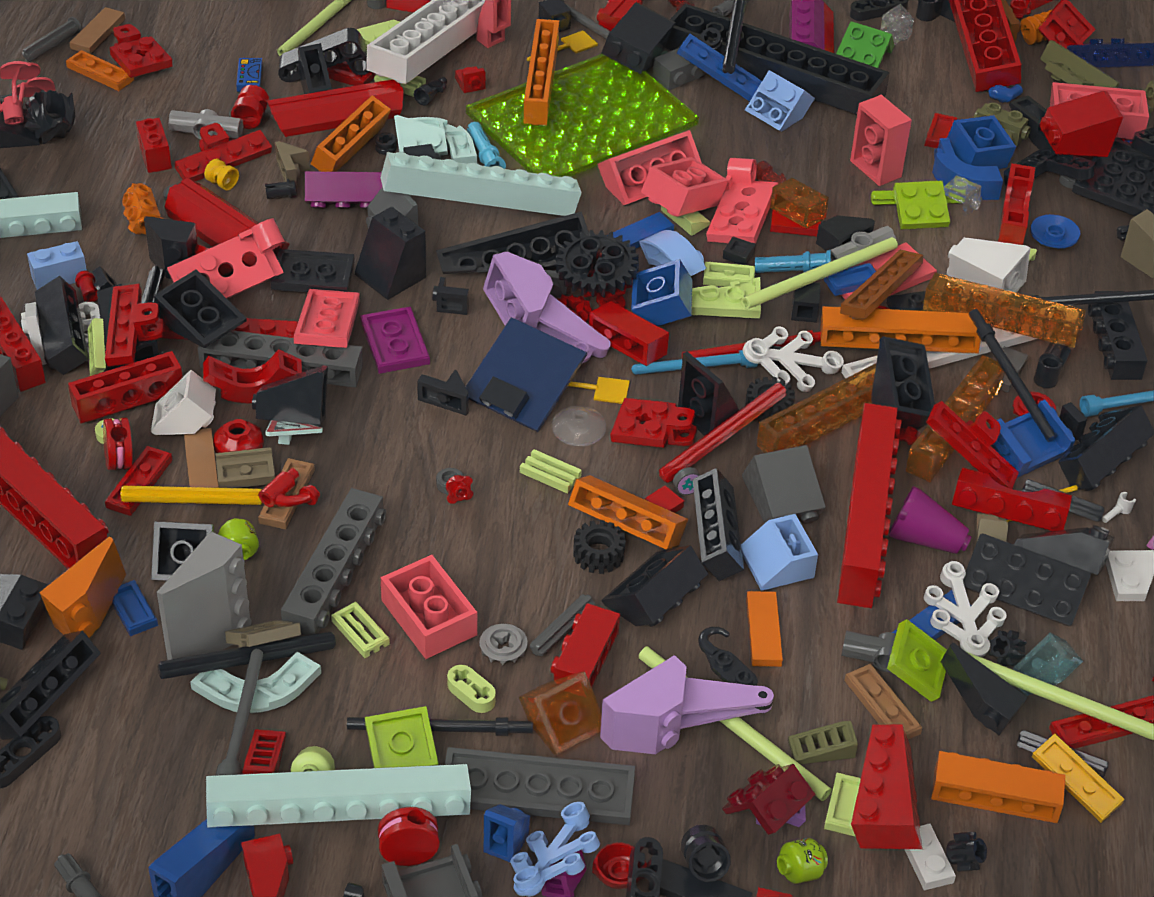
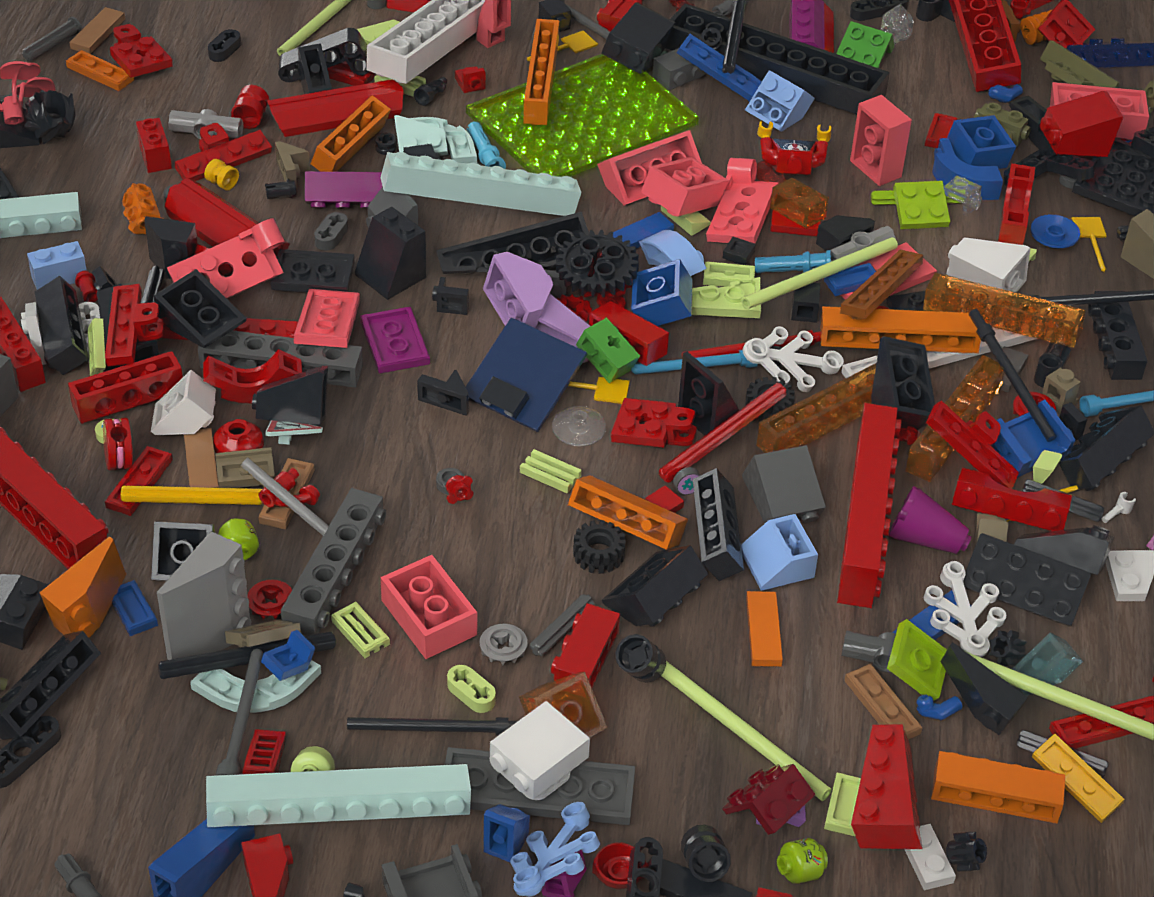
(224, 45): none -> black beam
(249, 72): blue tile -> none
(268, 589): none -> red gear
(284, 496): none -> light grey bar
(289, 658): none -> blue bracket
(333, 225): none -> dark grey beam
(401, 739): lime plate -> none
(408, 836): red head -> none
(539, 751): none -> white brick
(608, 350): none -> bright green brick
(640, 658): none -> black wheel
(662, 701): lavender slope -> none
(793, 155): none -> red torso
(836, 751): olive slope -> none
(938, 711): none -> blue arm
(1045, 465): none -> yellowish green slope
(1062, 383): none -> dark tan brick
(1092, 228): none -> yellow piece

